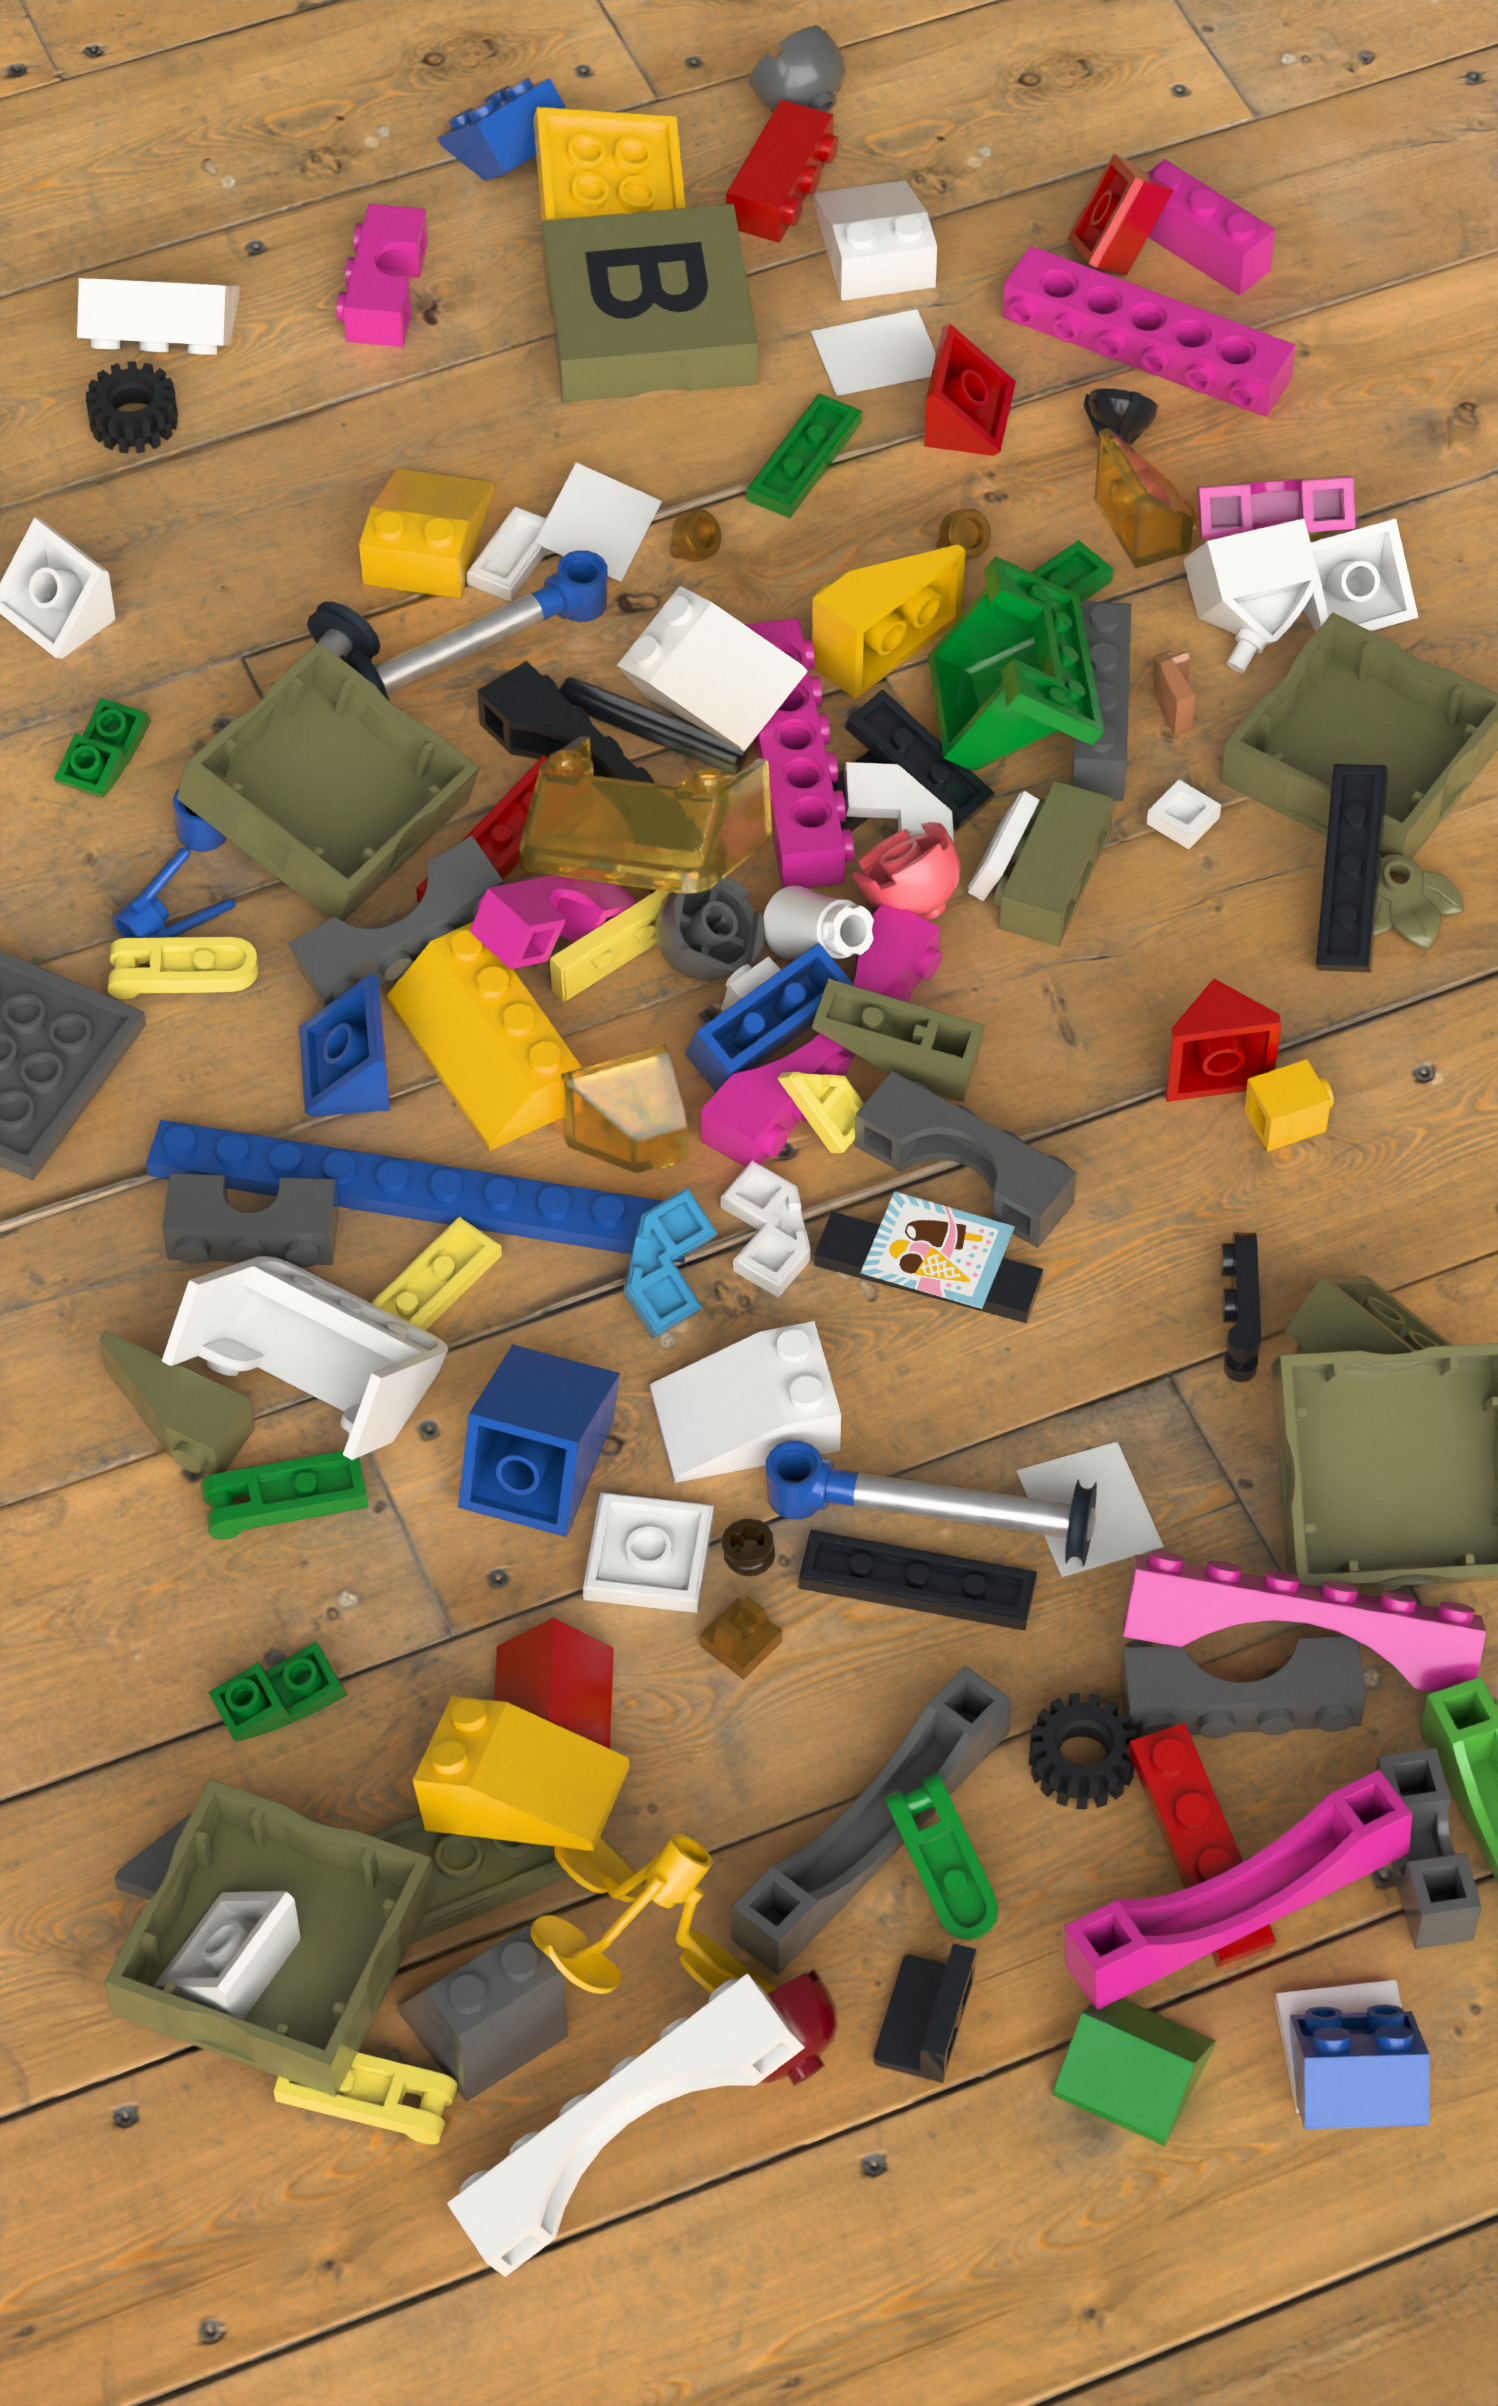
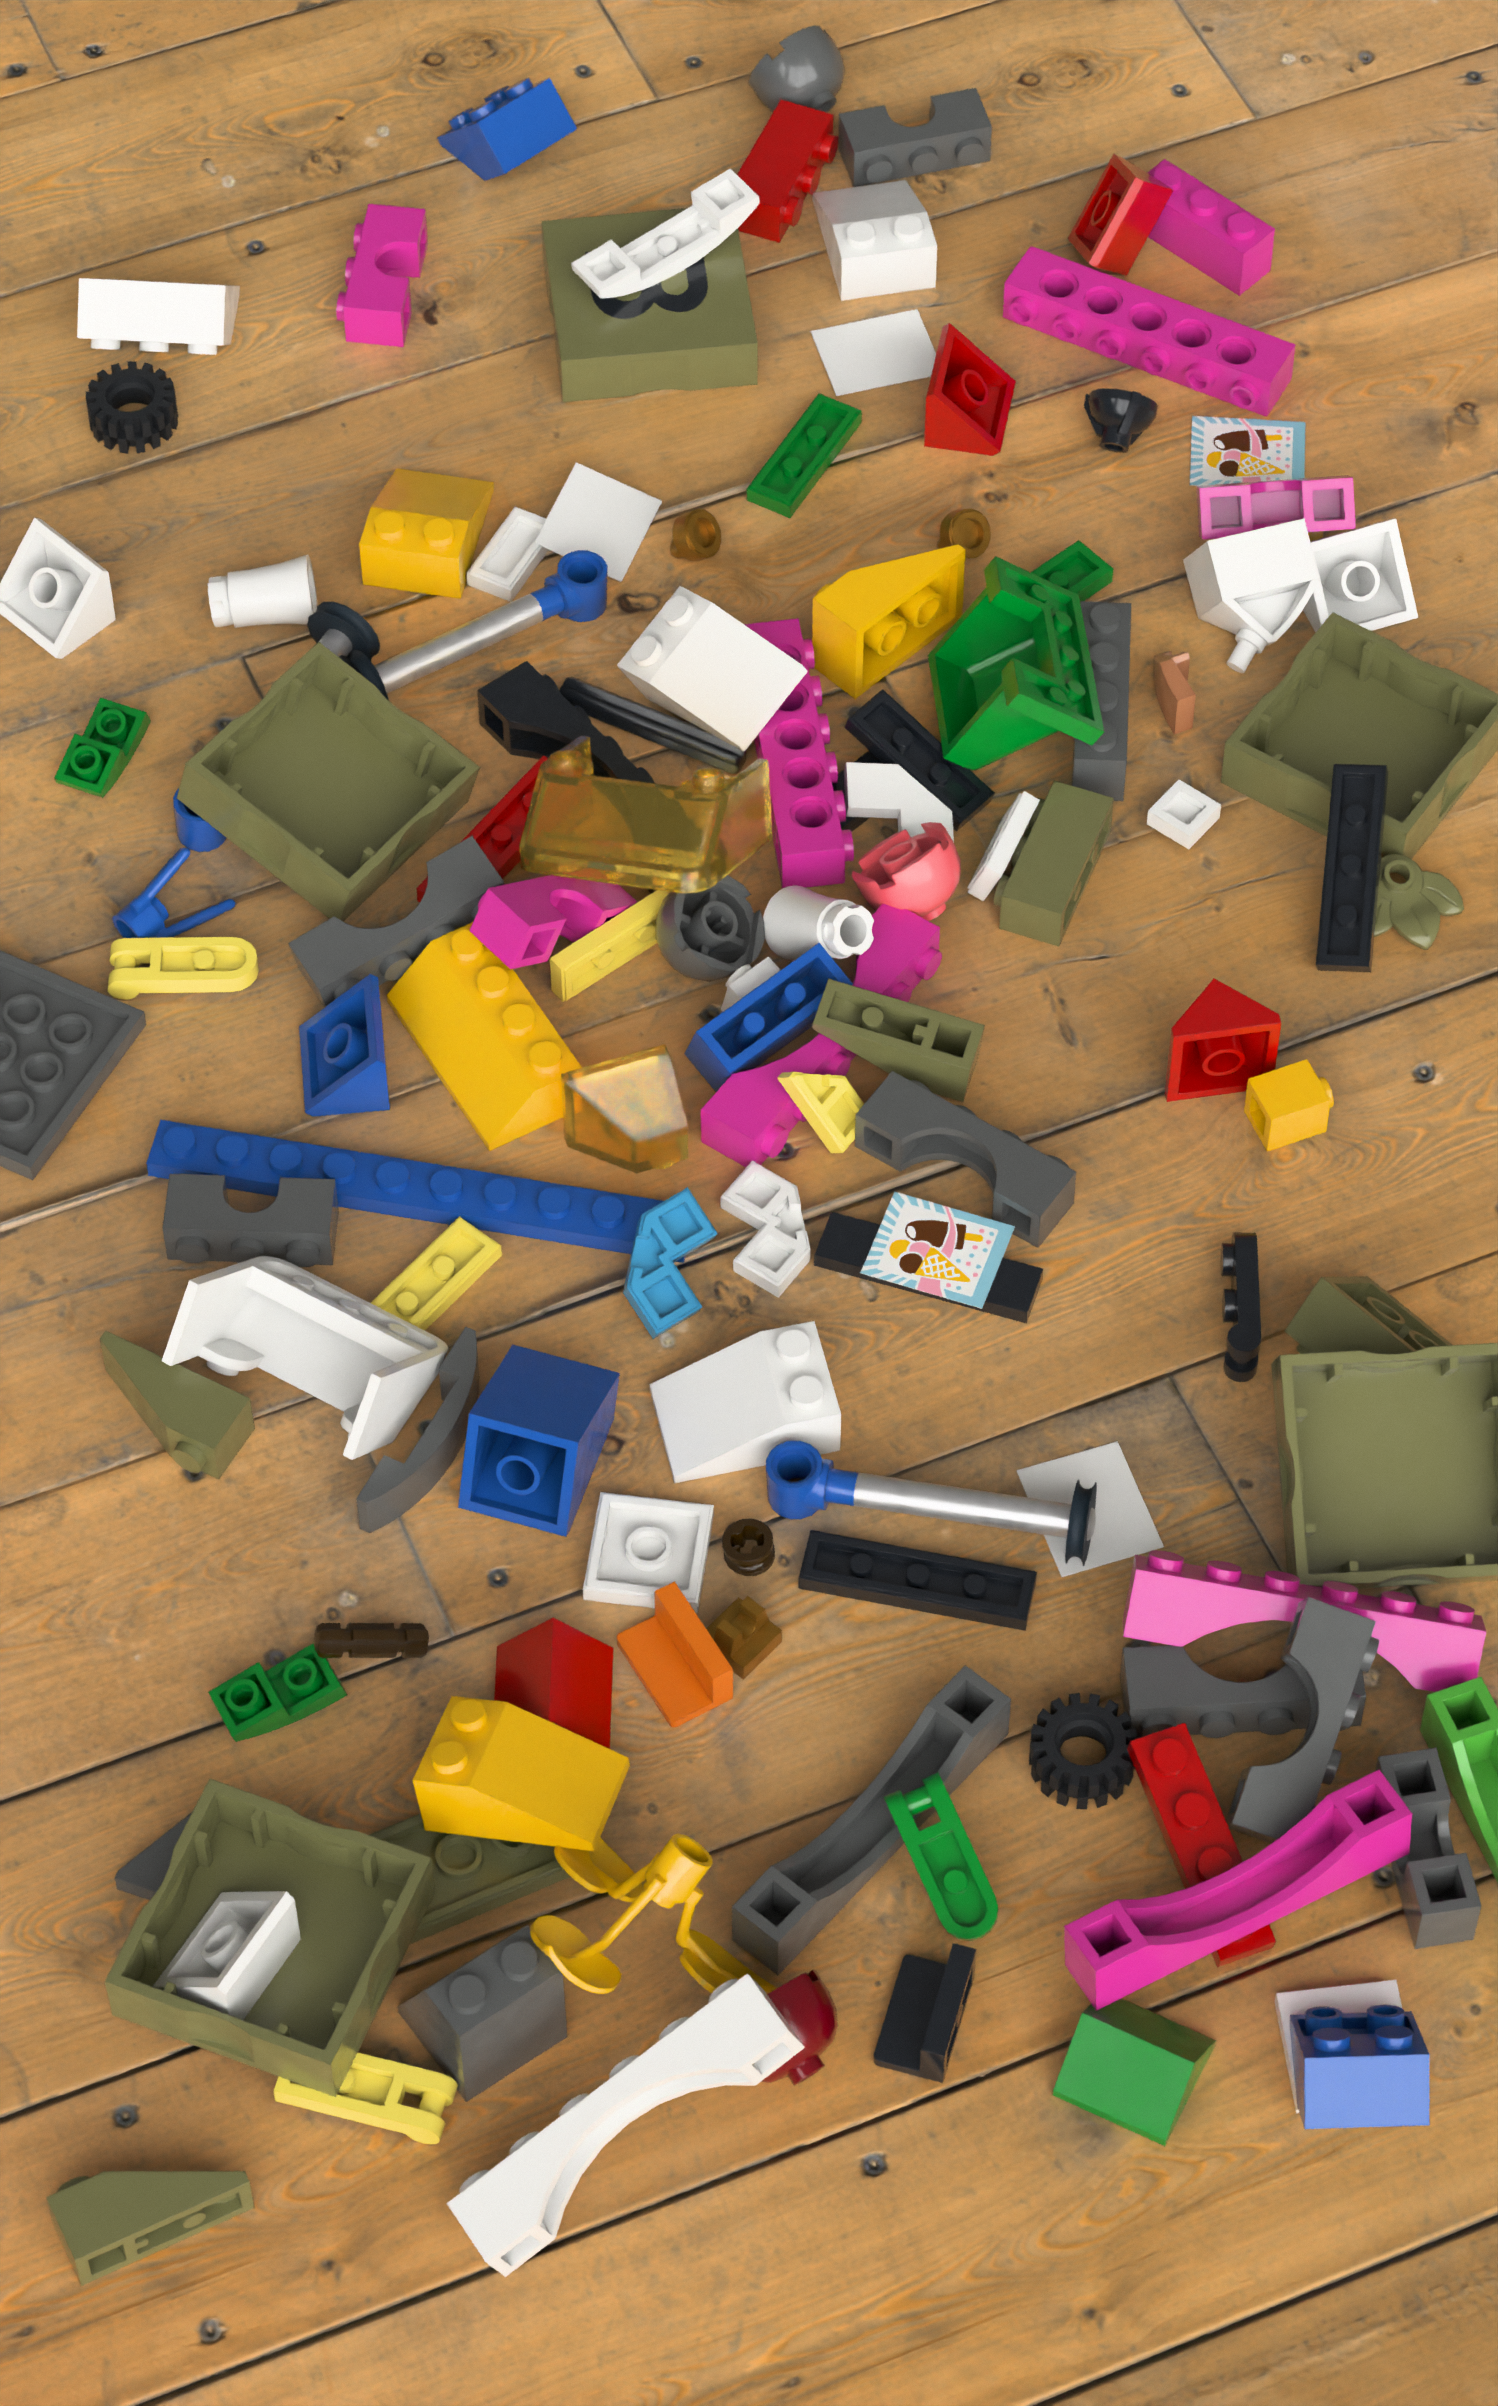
(136, 2213): none -> olive slope
(264, 595): none -> white plant
(283, 1493): green plate -> none
(371, 1640): none -> dark brown axle
(399, 1485): none -> dark grey slope
(606, 163): yellow plate -> none
(673, 245): none -> white slope
(677, 1659): none -> orange panel
(882, 150): none -> dark grey arch
(1141, 504): clear yellow slope -> none
(1245, 450): none -> sticker
(1326, 1653): none -> dark grey arch

